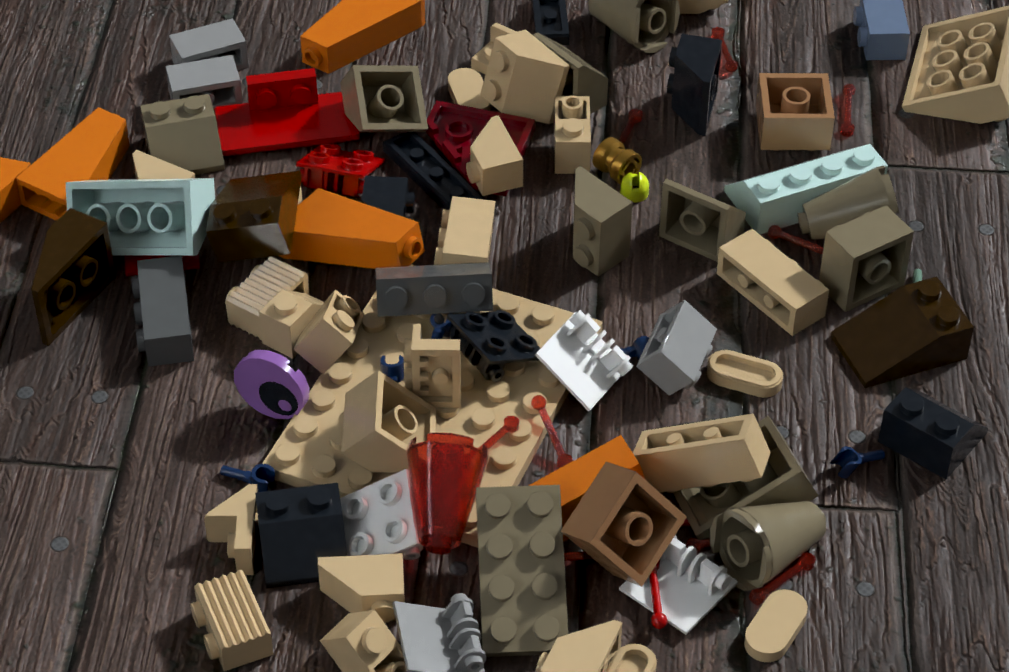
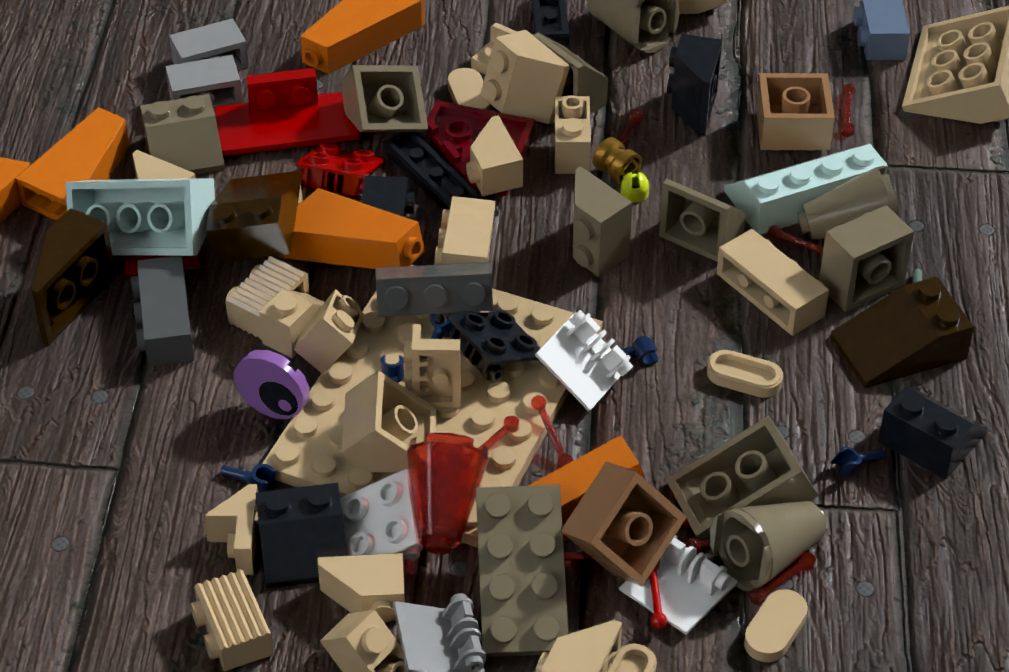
(677, 348): light grey brick -> none
(703, 453): tan brick -> none
(730, 65): clear red hinge -> none

